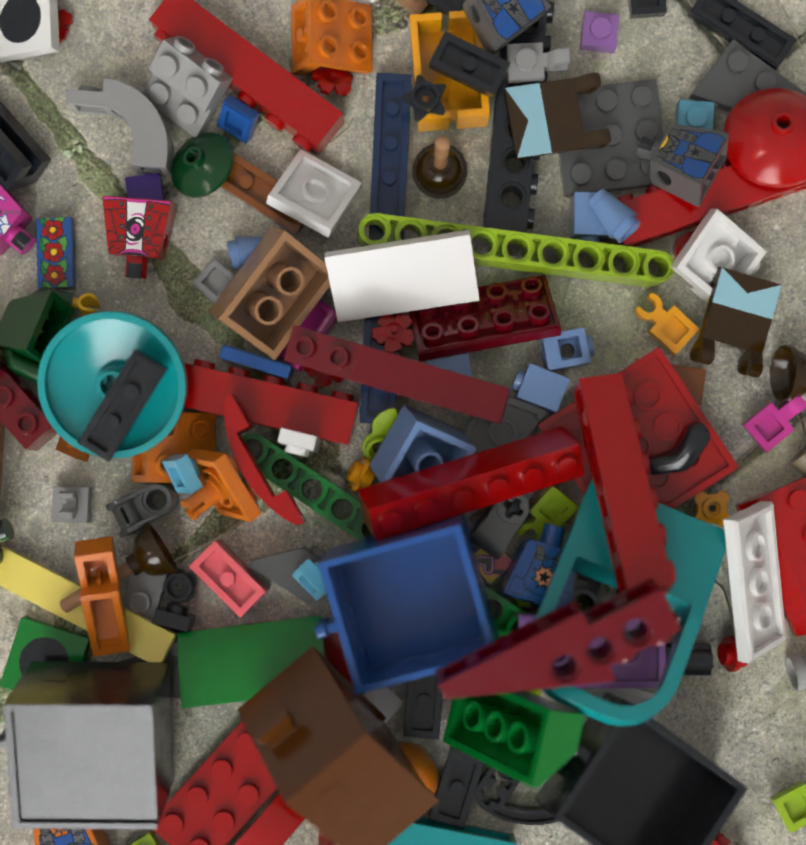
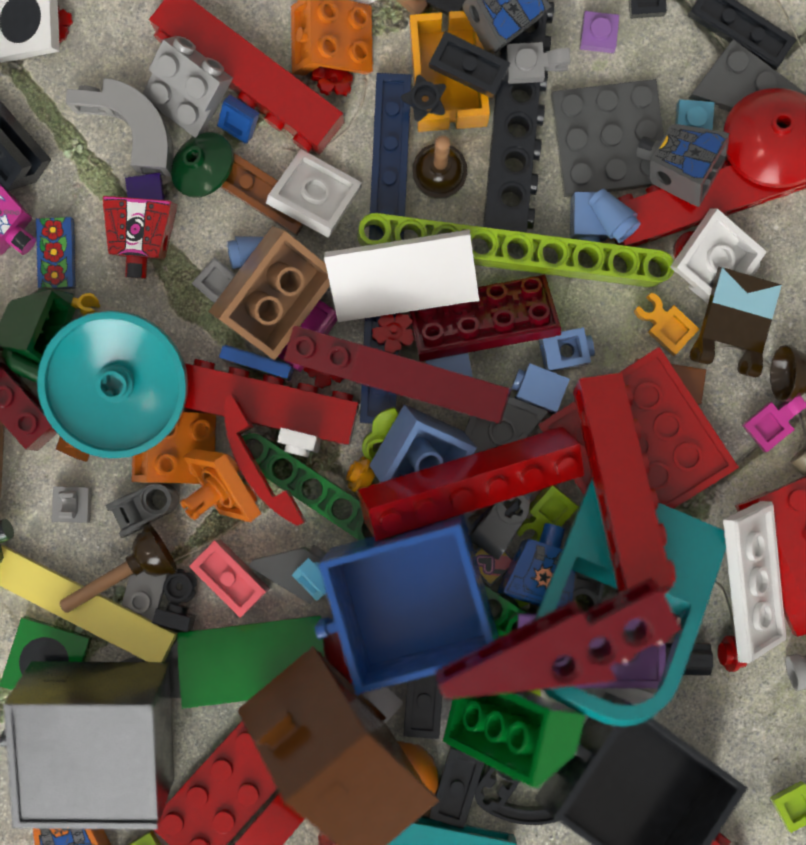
(102, 596): orange slope -> none
(122, 405): black tile -> none
(183, 473): medium azure plate -> none
(548, 117): dark brown flag -> none
(684, 454): black arm -> none
(705, 500): light orange plate -> none

